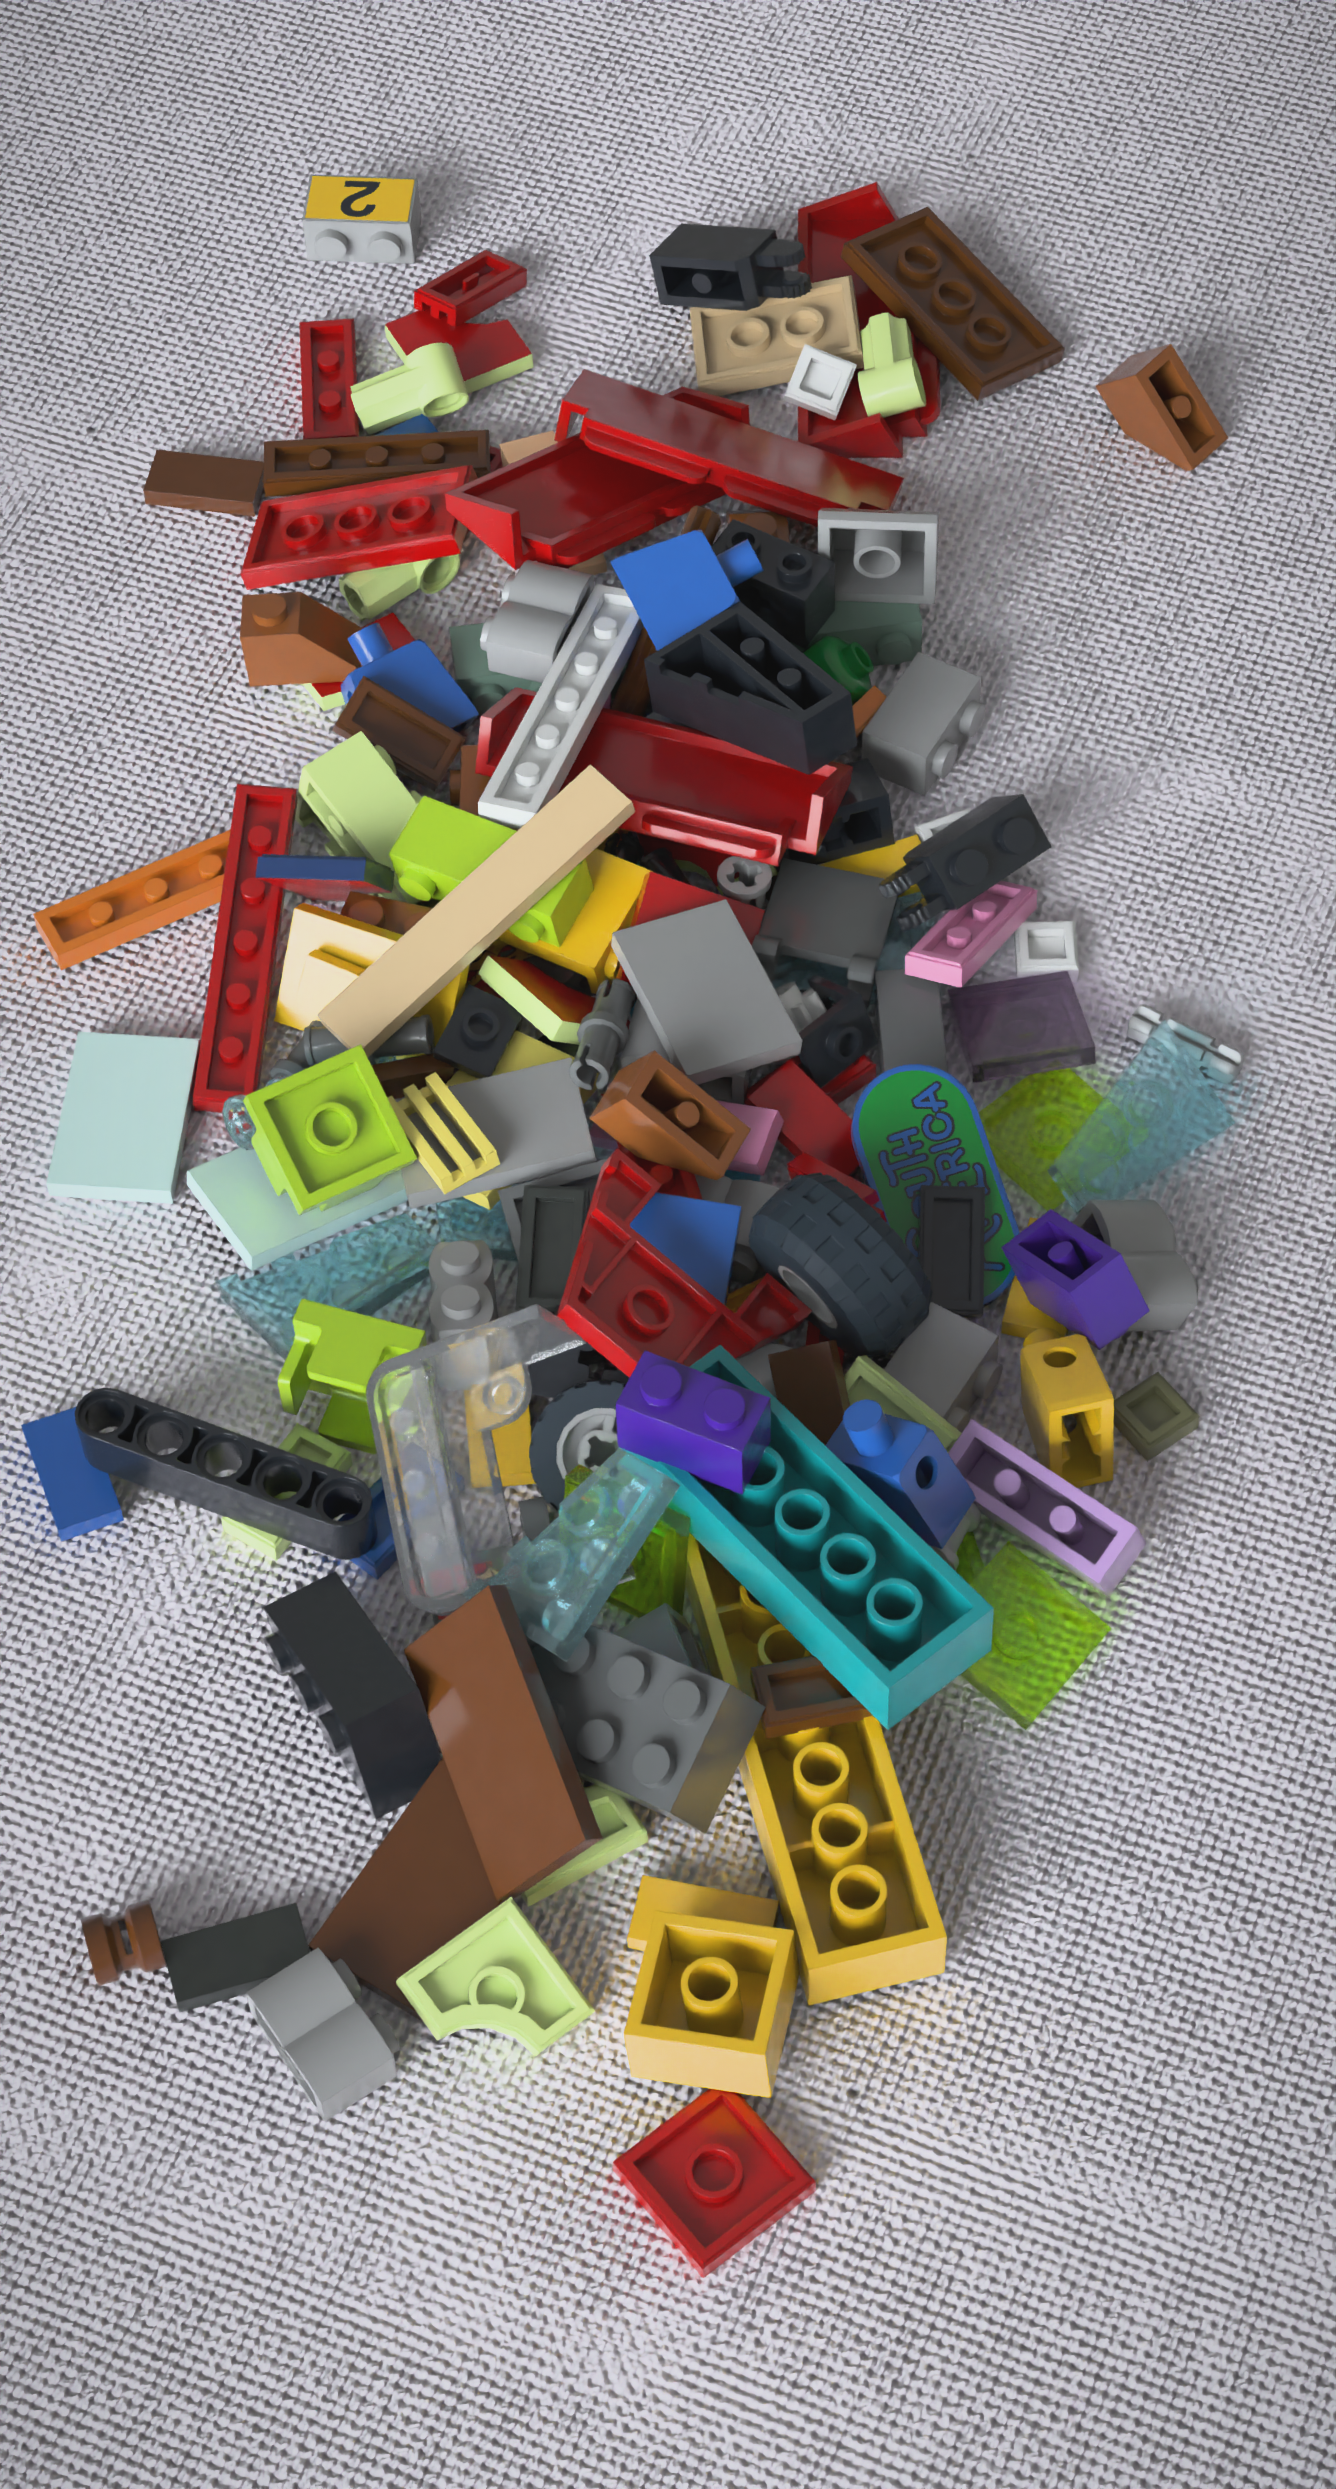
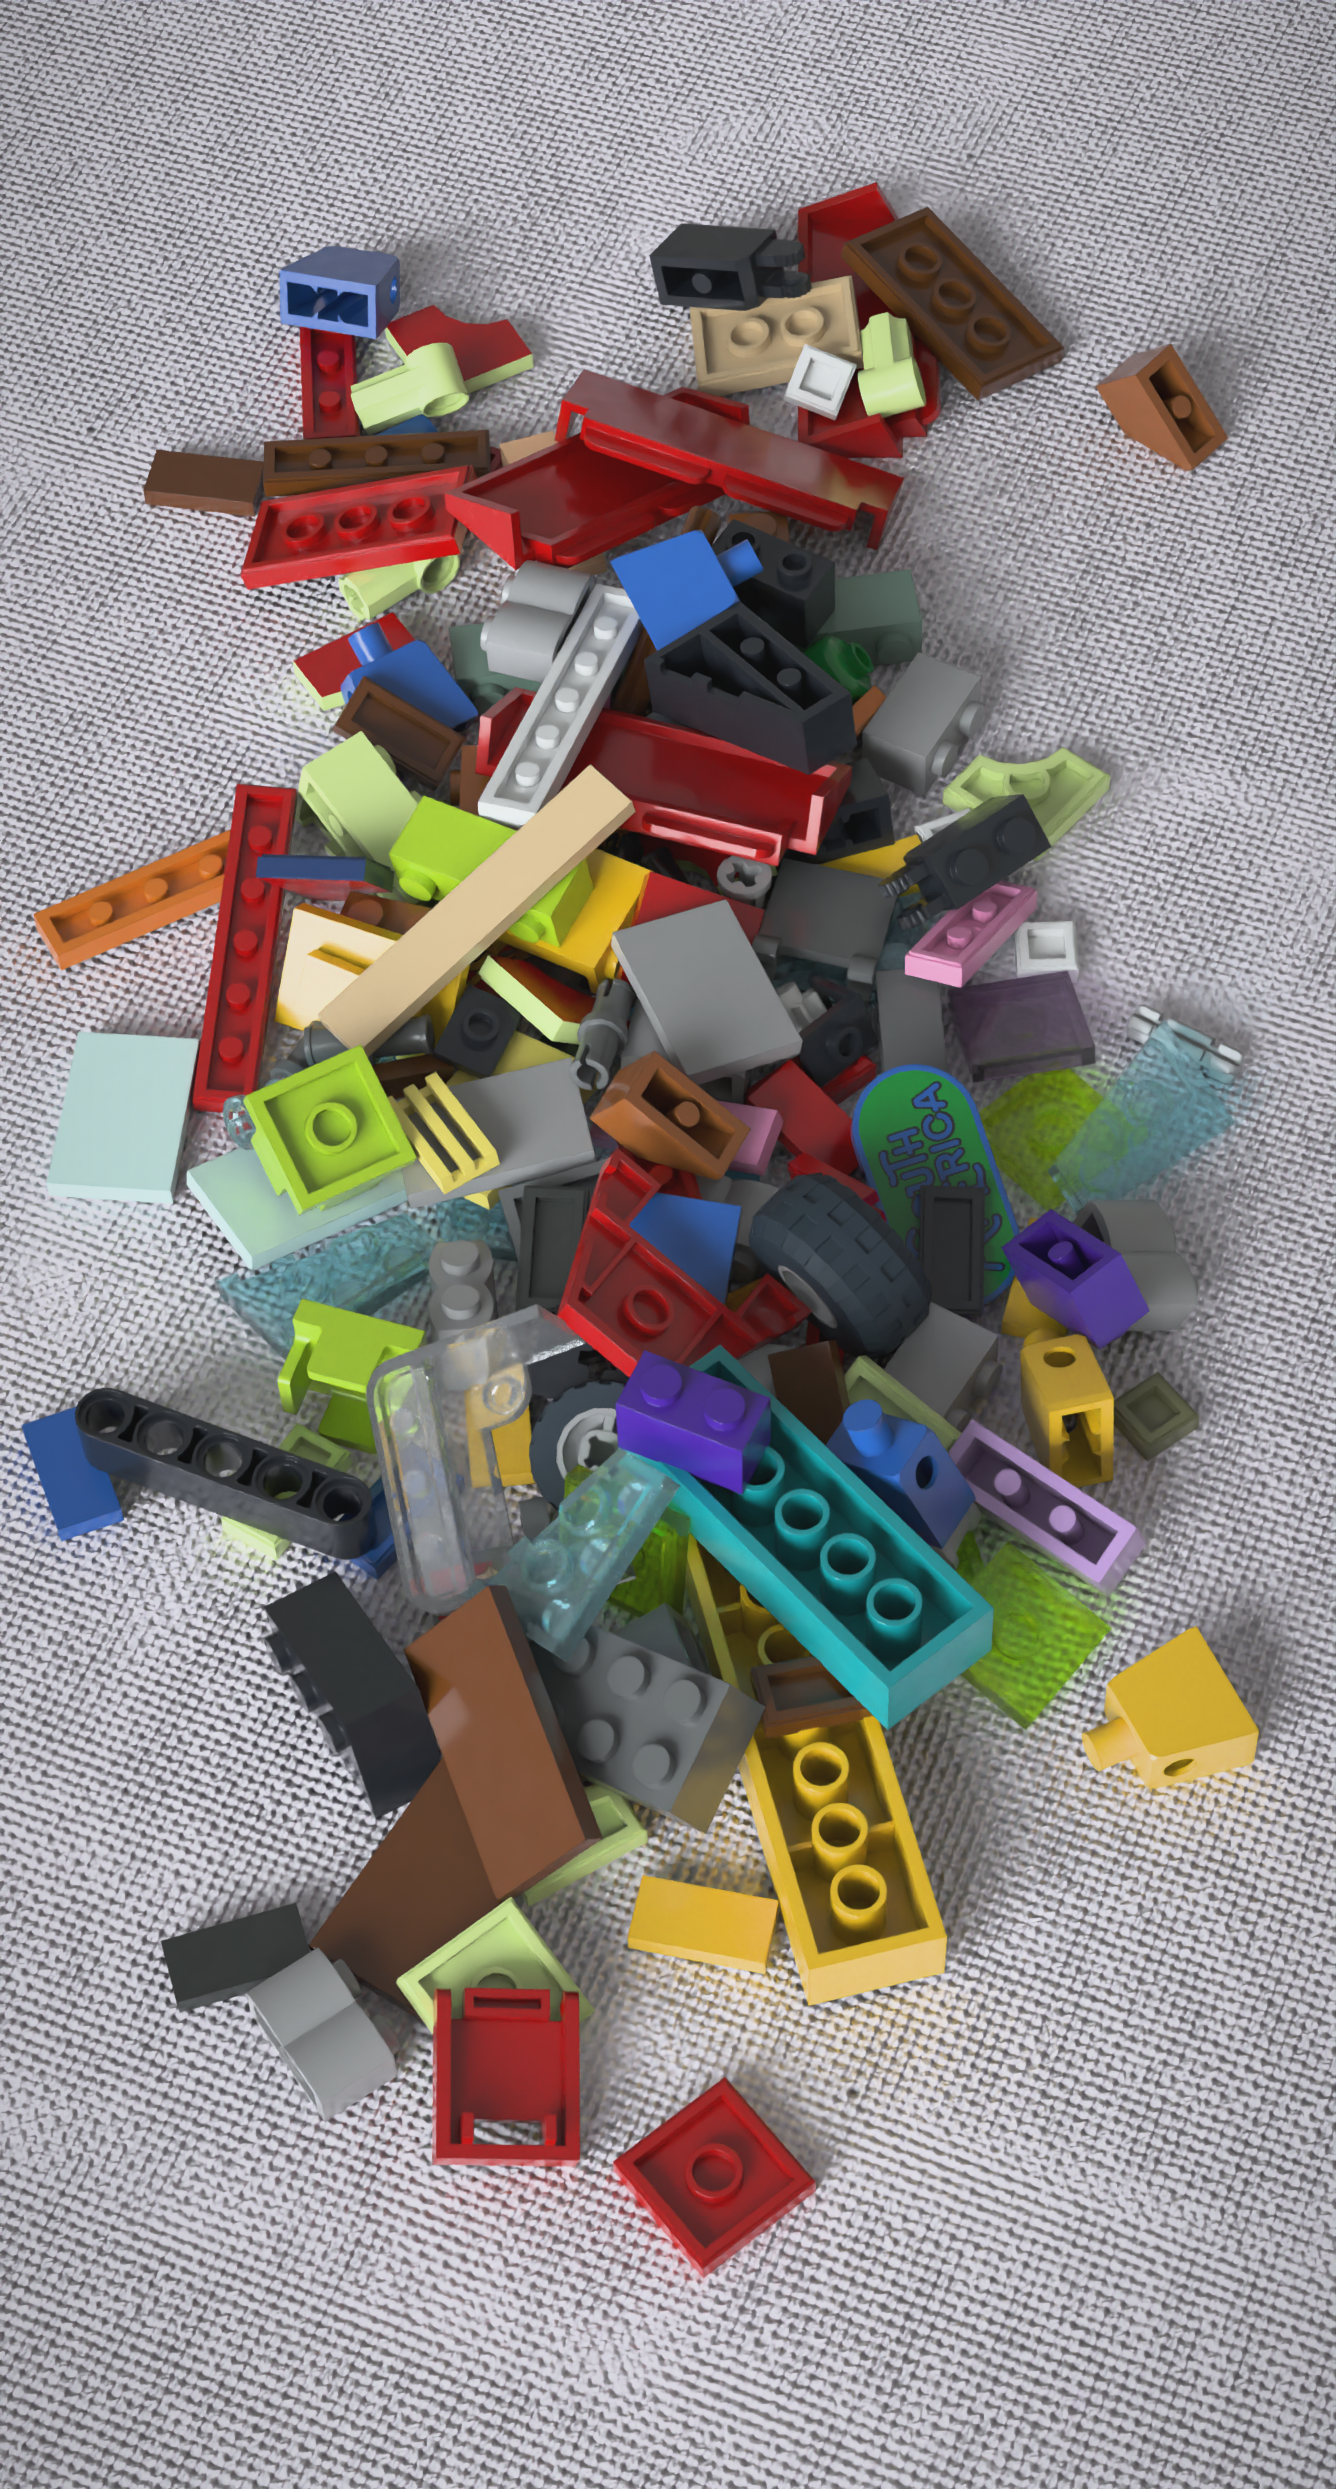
(108, 1948): reddish brown wheel -> none
(294, 640): dark orange slope -> none
(341, 291): none -> blue torso
(362, 219): brick -> none
(470, 288): red tile -> none
(506, 2068): none -> red container
(712, 2003): yellow brick -> none
(881, 554): light grey slope -> none
(1055, 788): none -> yellowish green tile
(1173, 1717): none -> yellow torso

